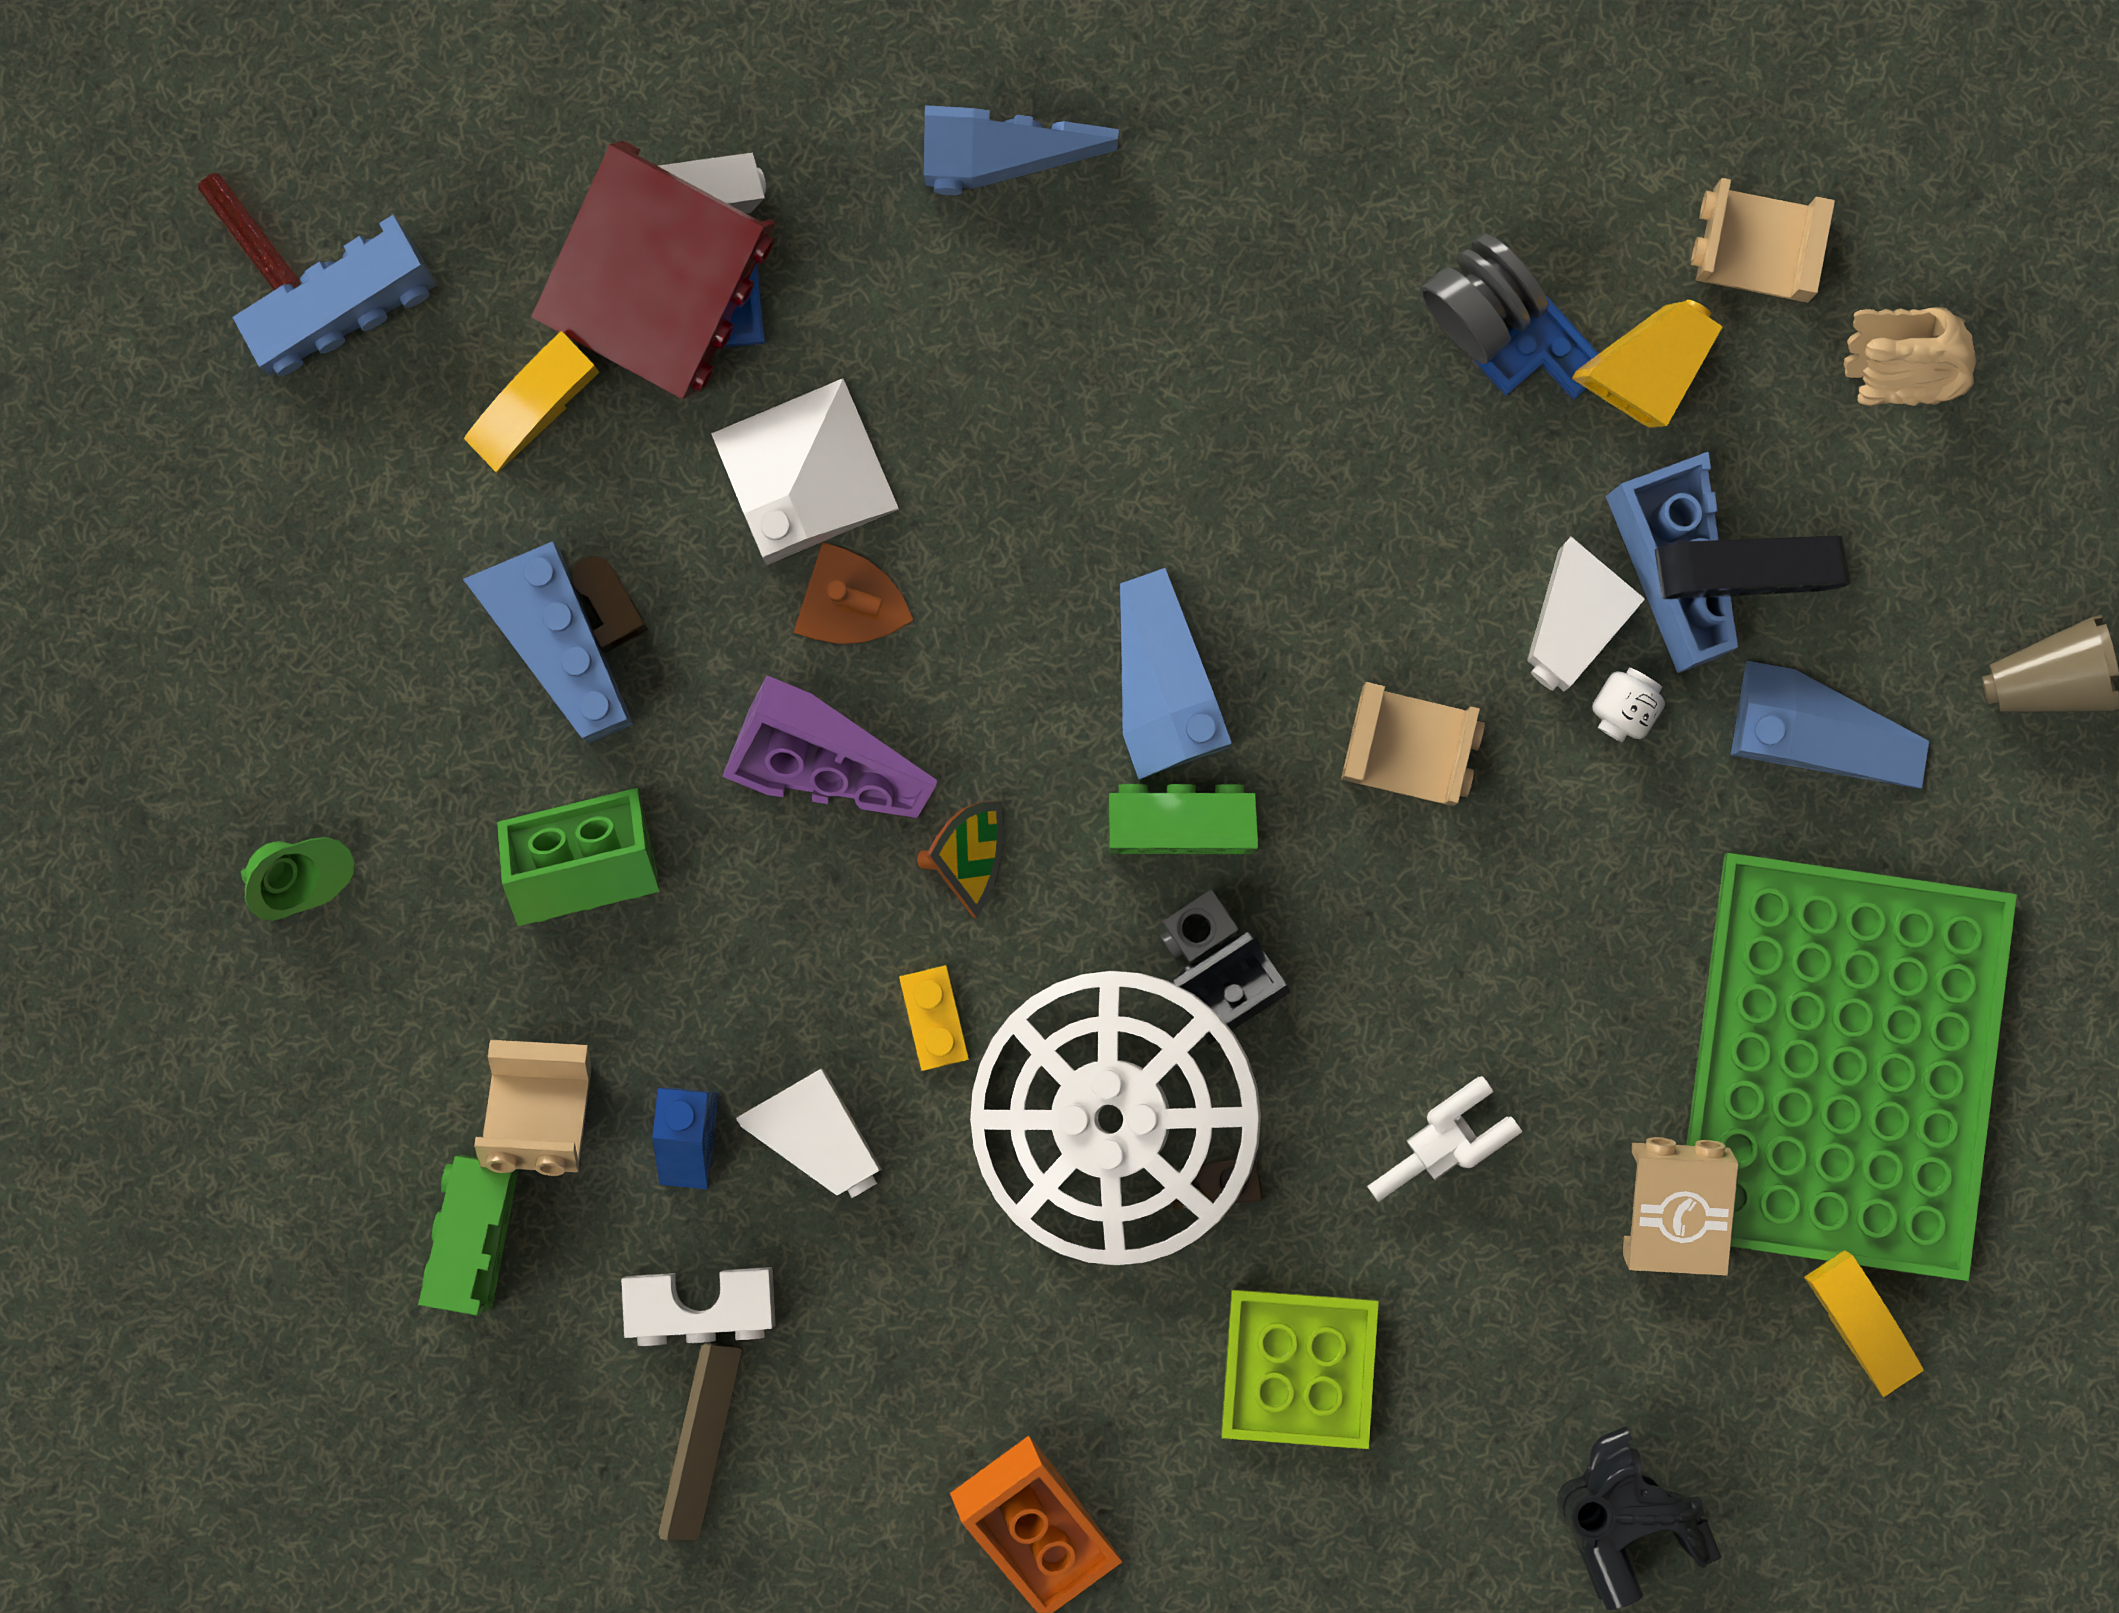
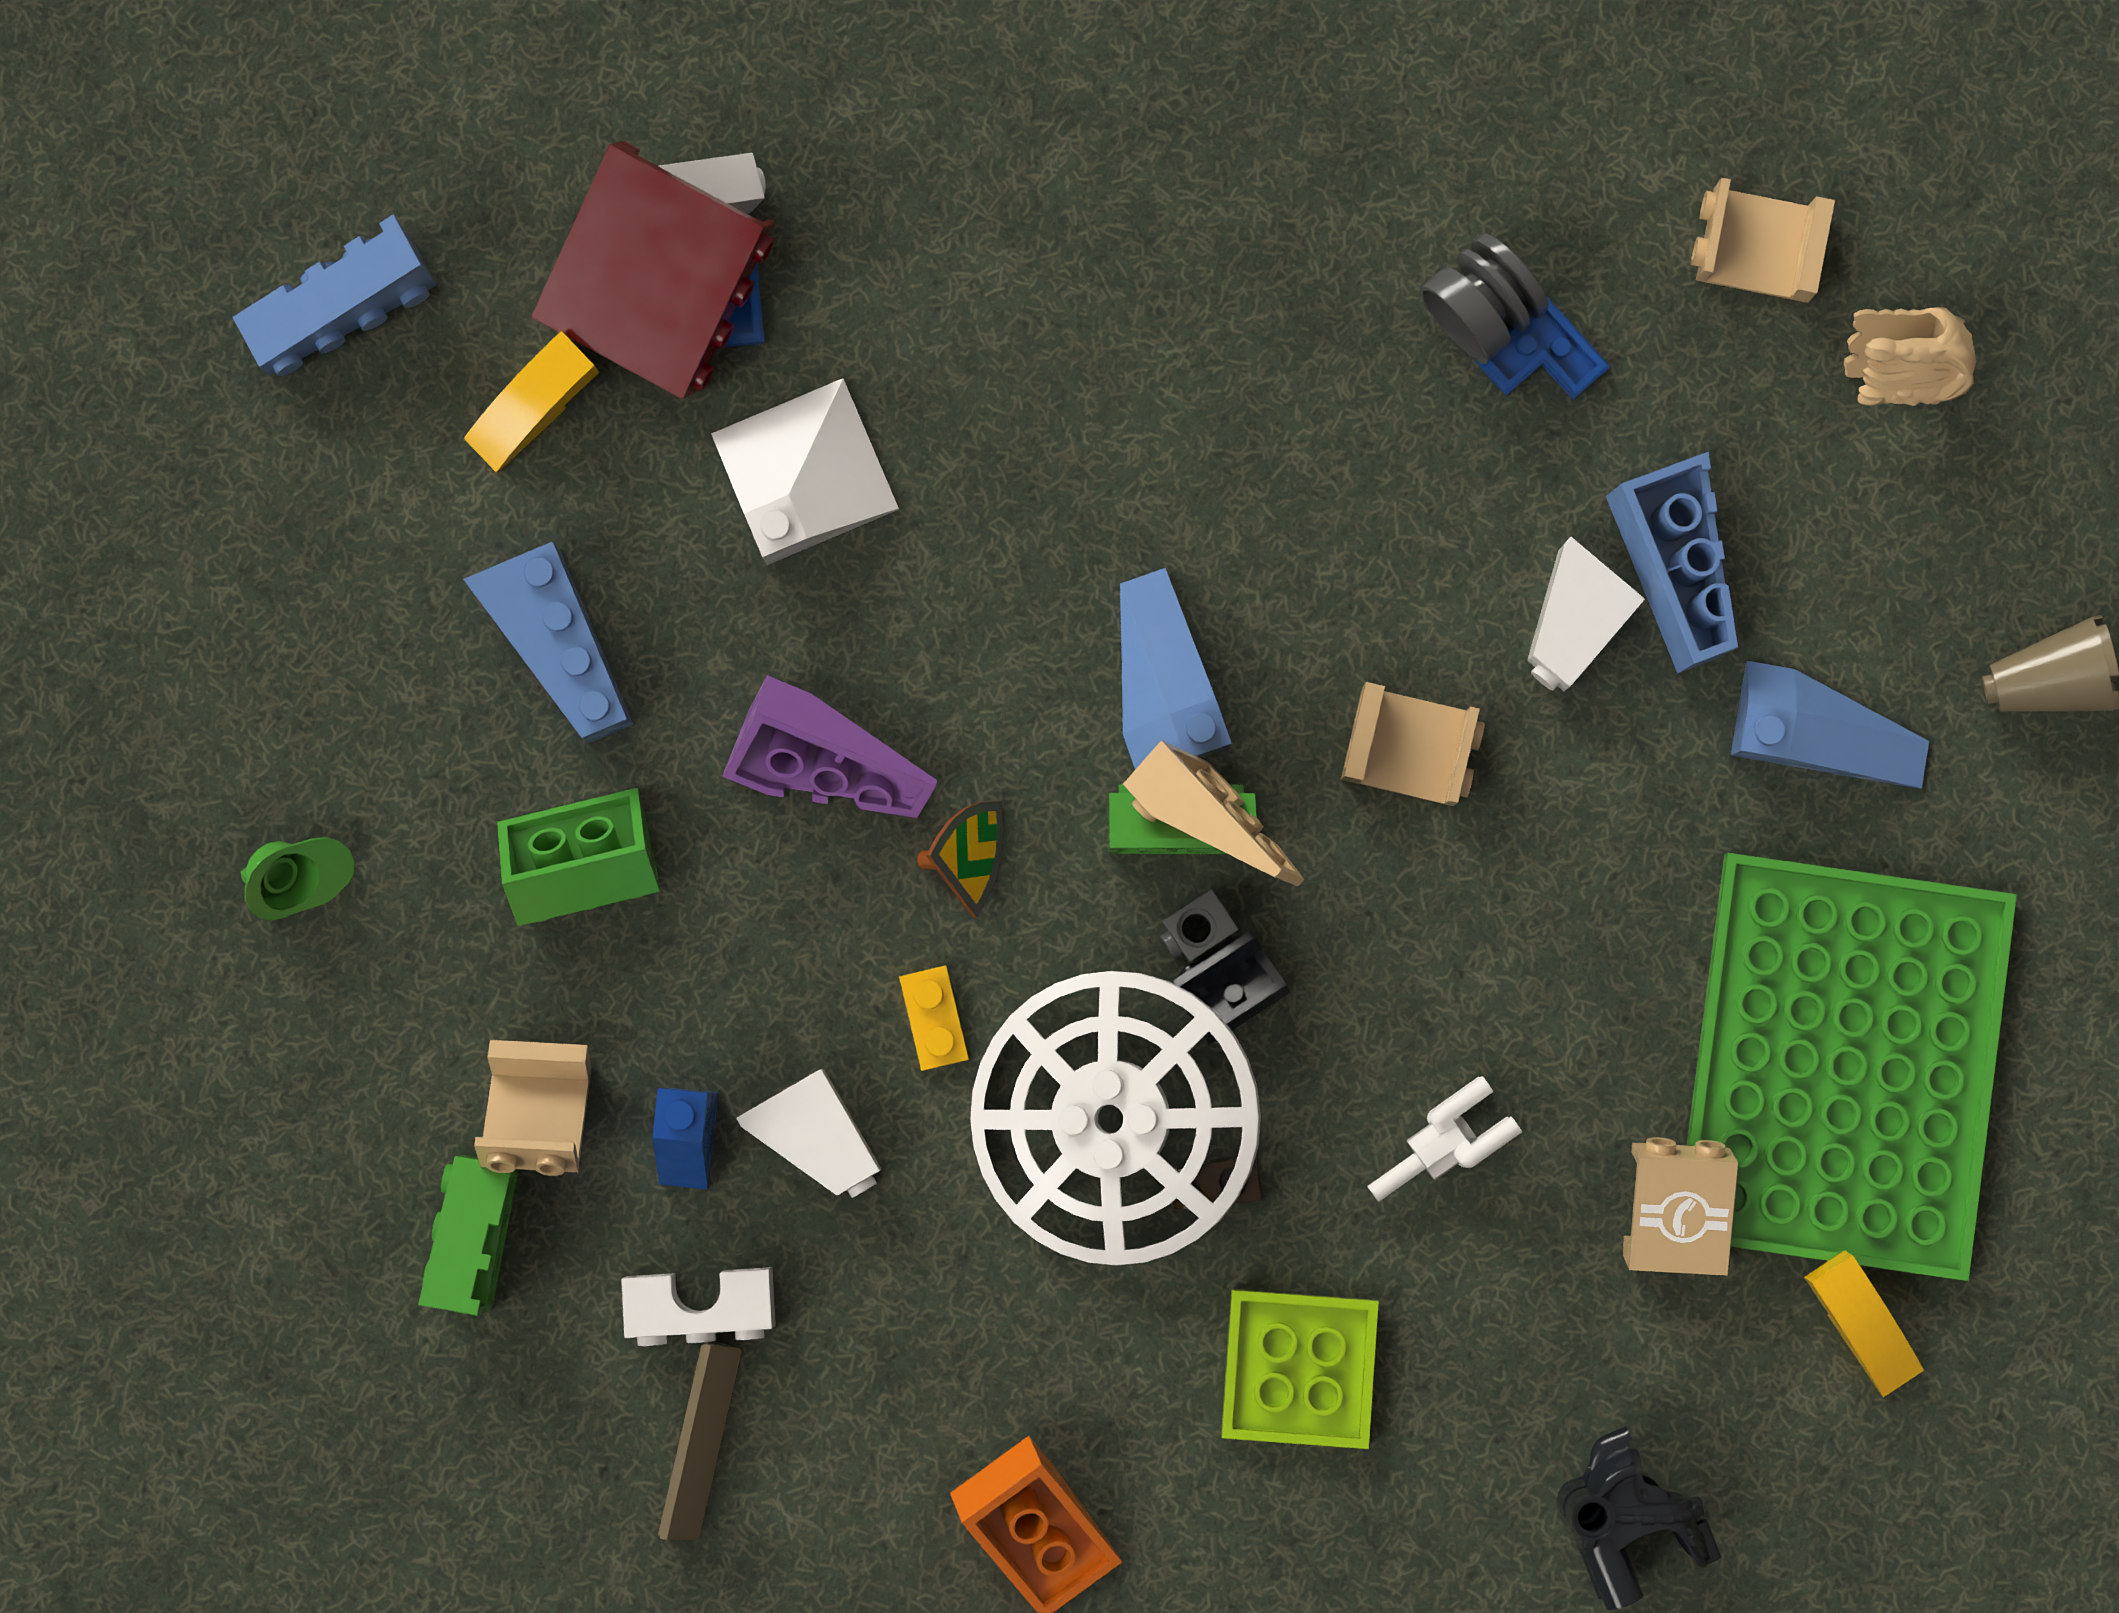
(246, 232): clear red axle -> none
(602, 586): dark brown leg -> none
(850, 600): dark orange shield -> none
(974, 151): medium blue wedge -> none
(1203, 804): none -> tan wedge
(1628, 705): white head -> none
(1653, 363): yellow slope -> none
(1752, 567): black beam -> none

